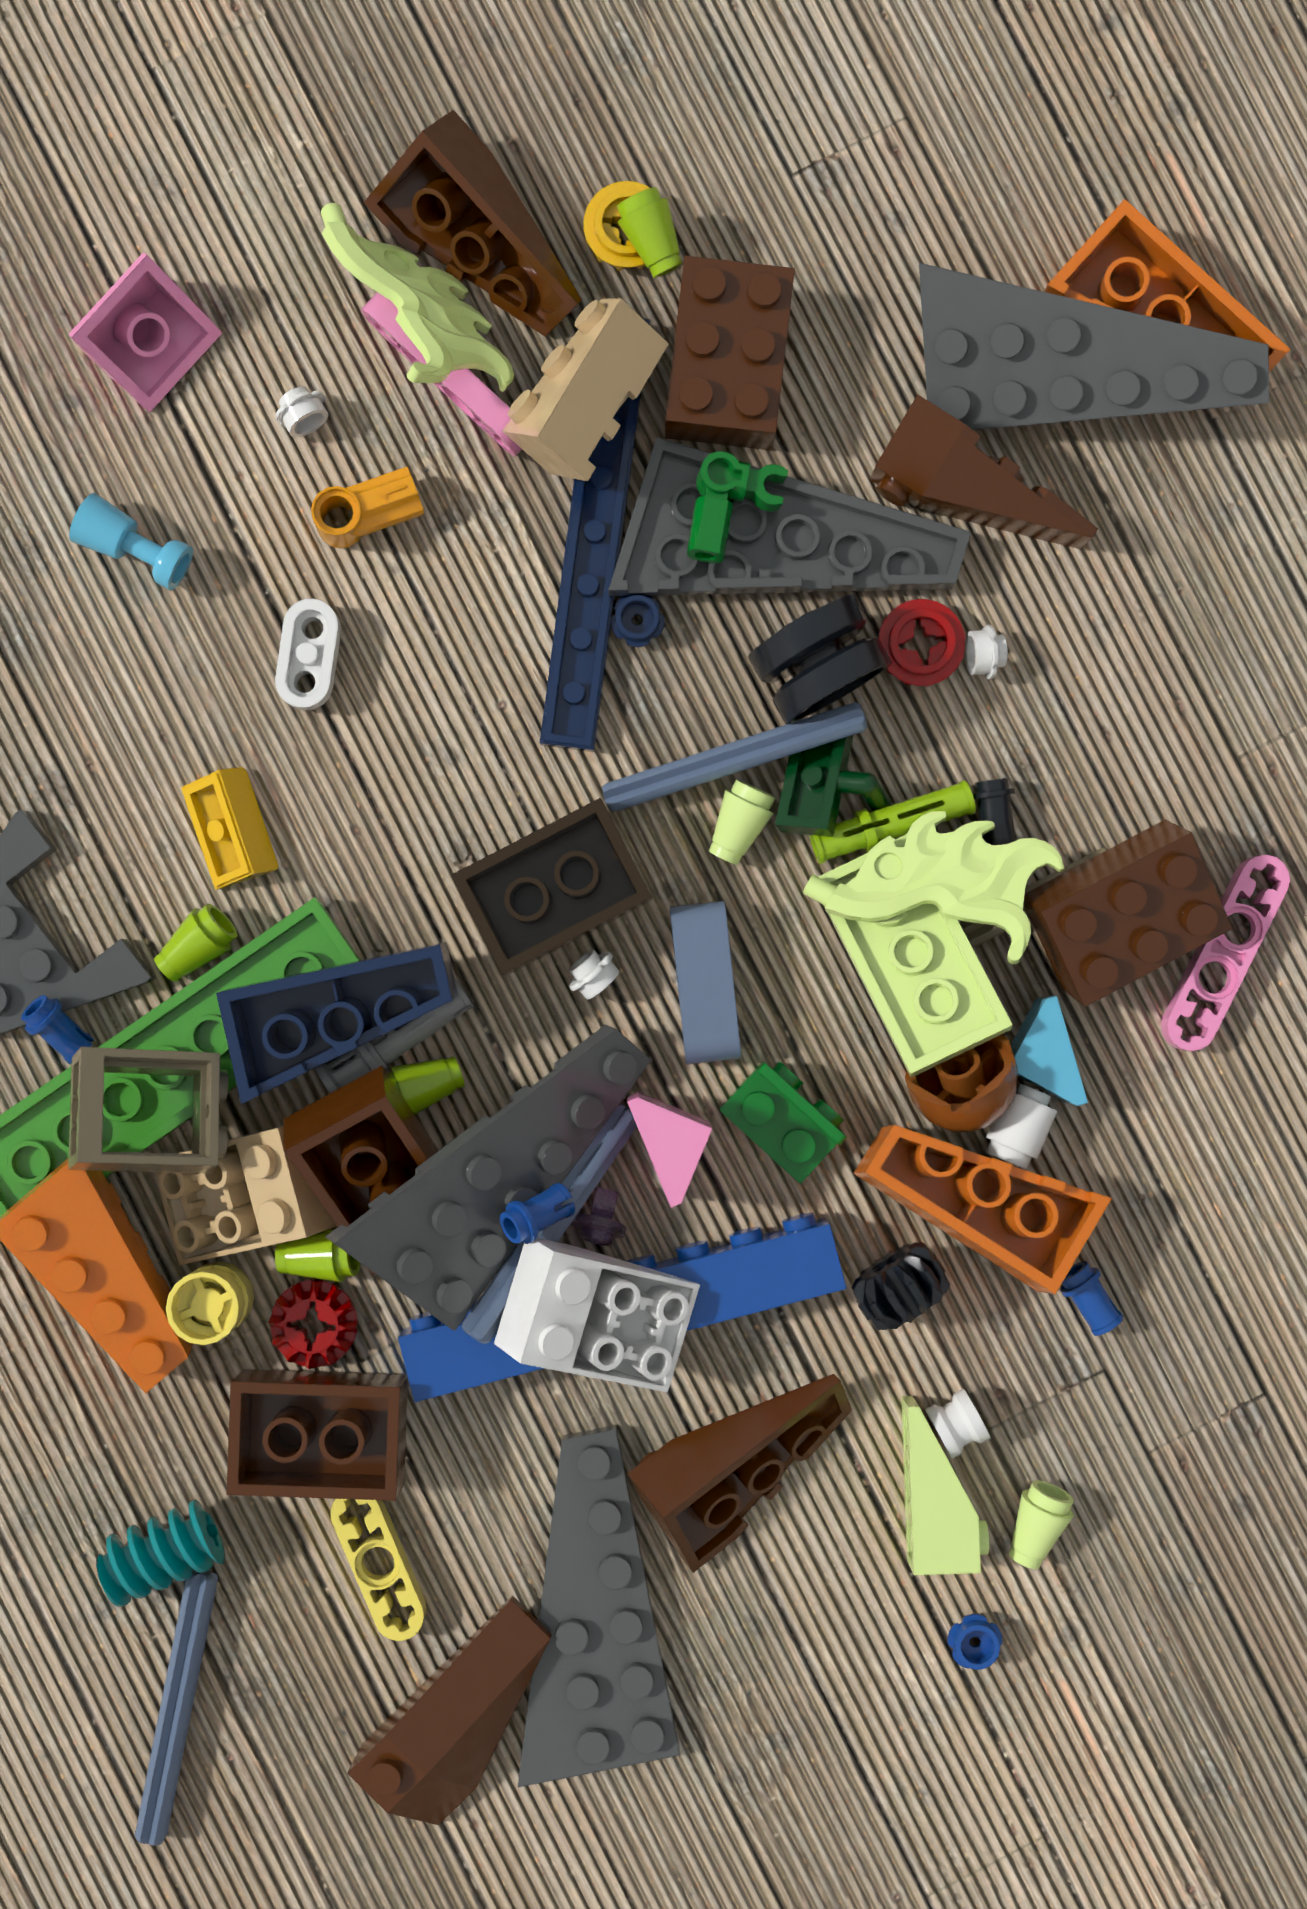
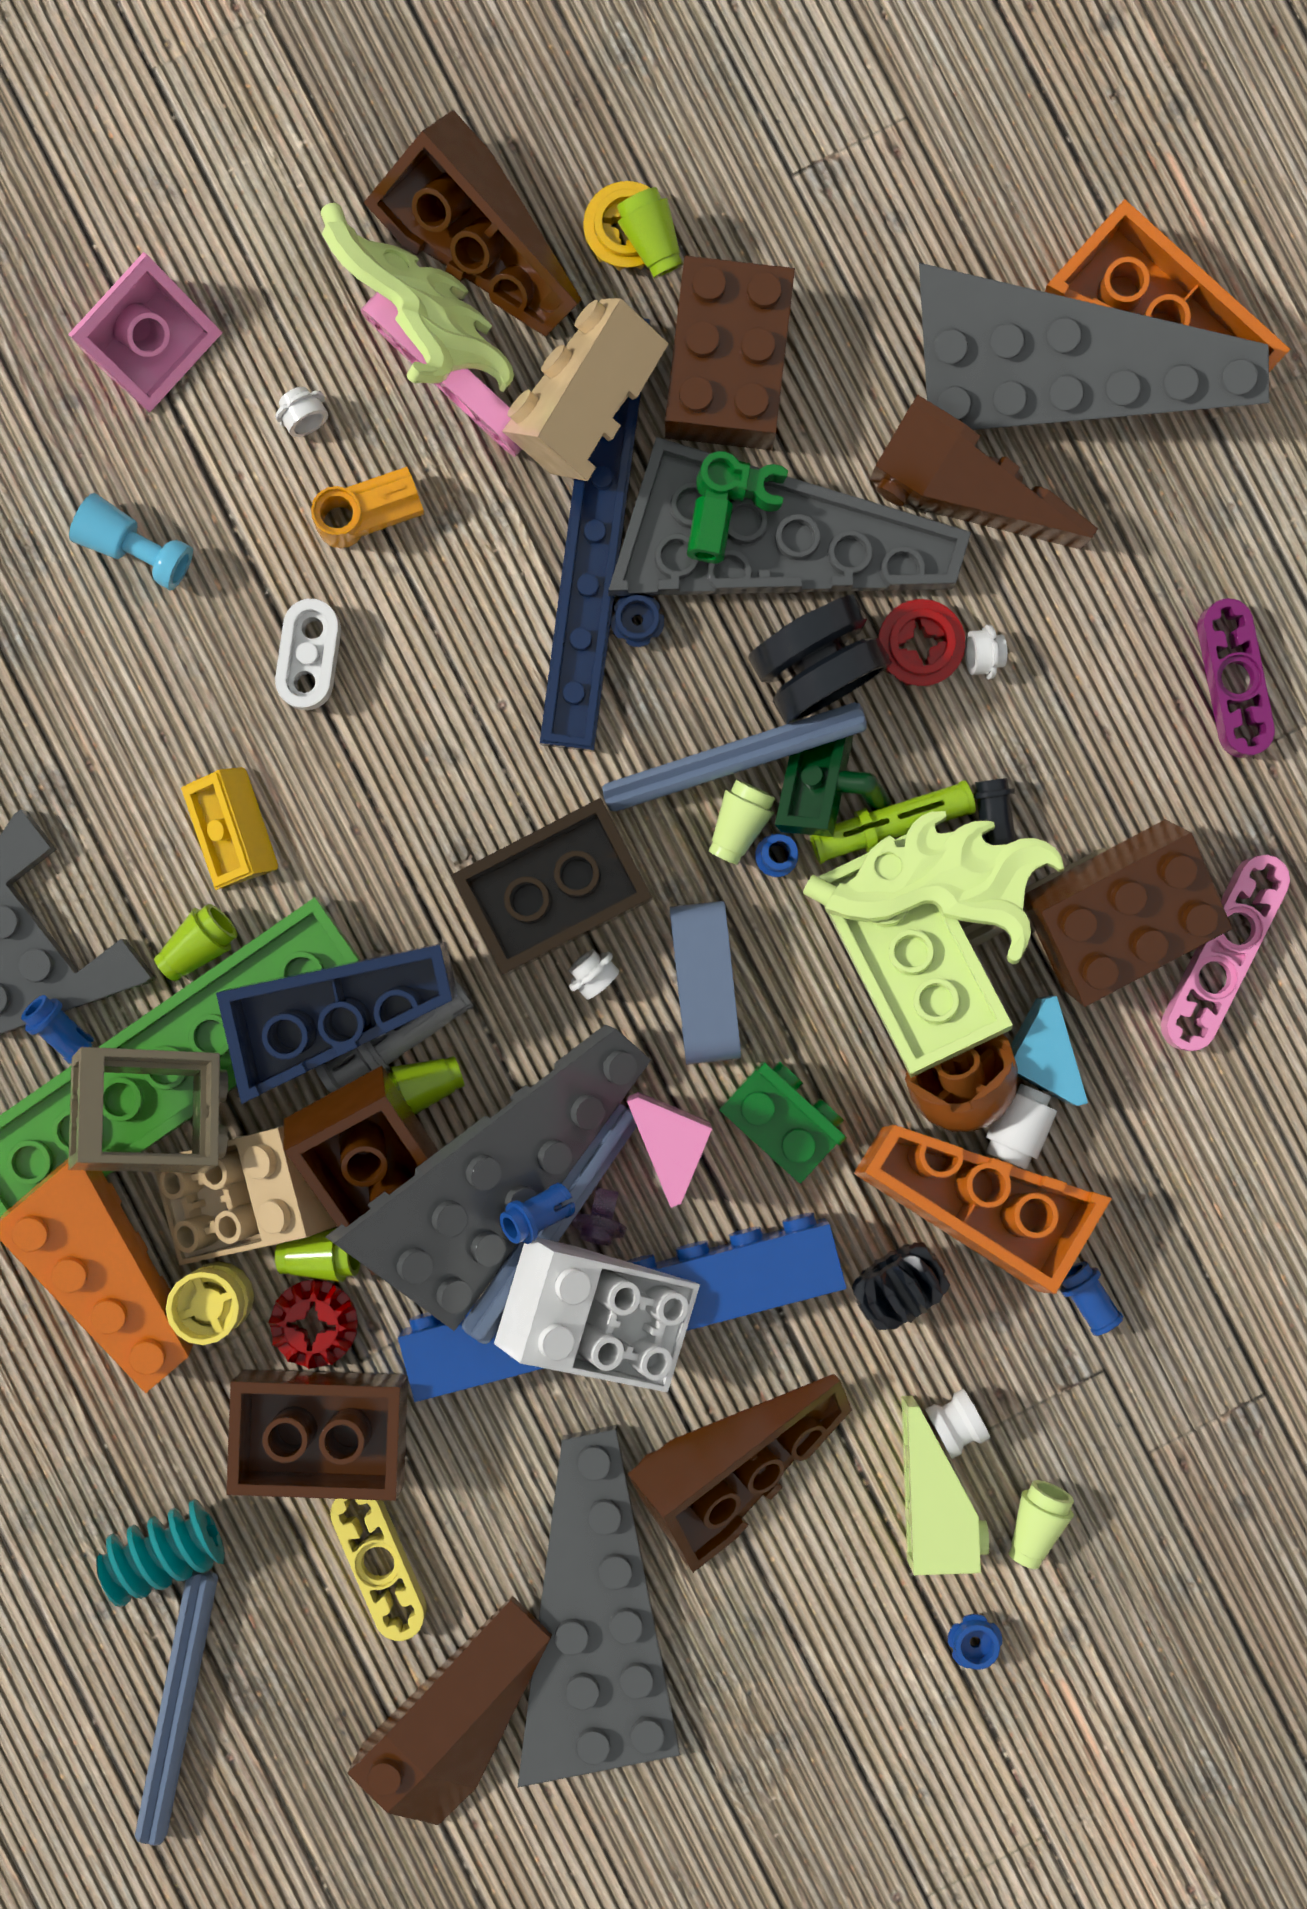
(770, 867): none -> blue pin
(1215, 641): none -> magenta beam

